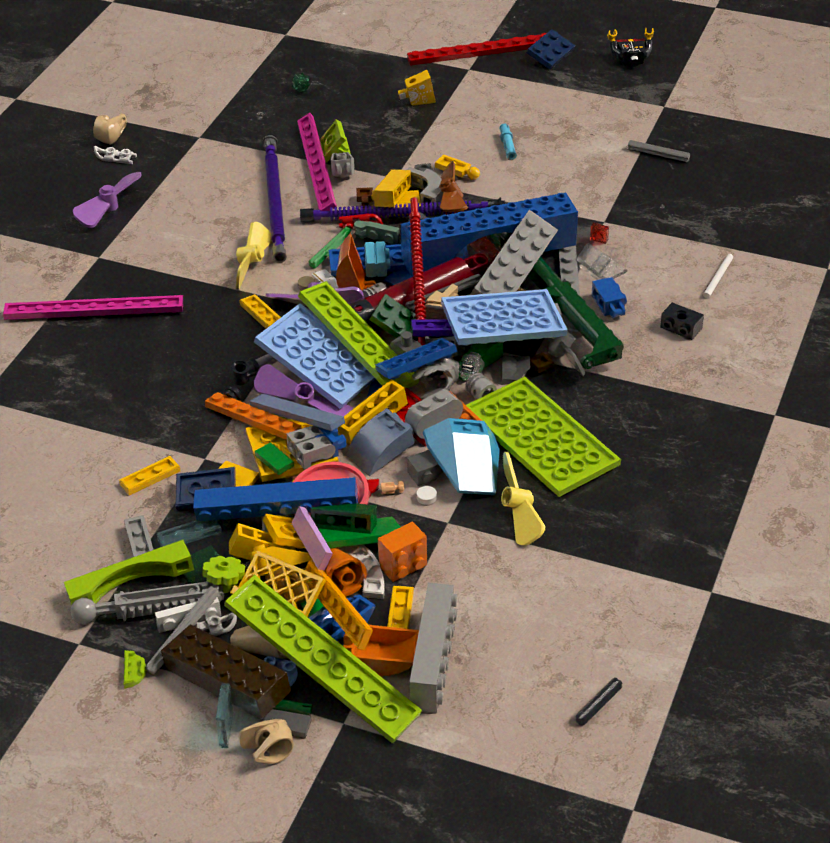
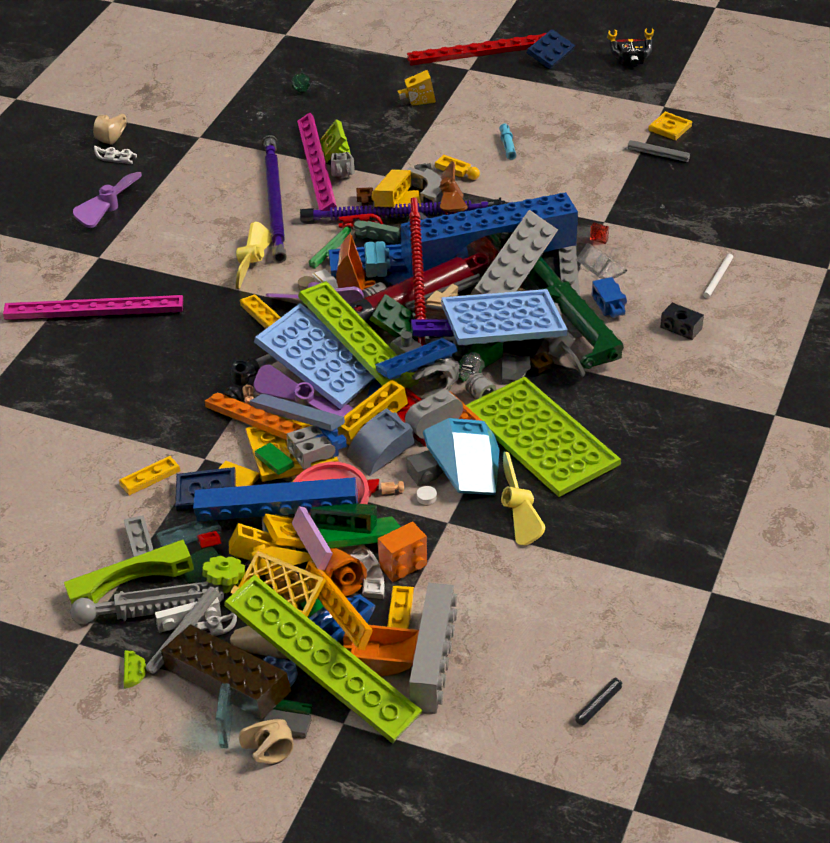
(208, 539): none -> red tile
(248, 393): none -> light nougat piece
(670, 125): none -> yellow tile

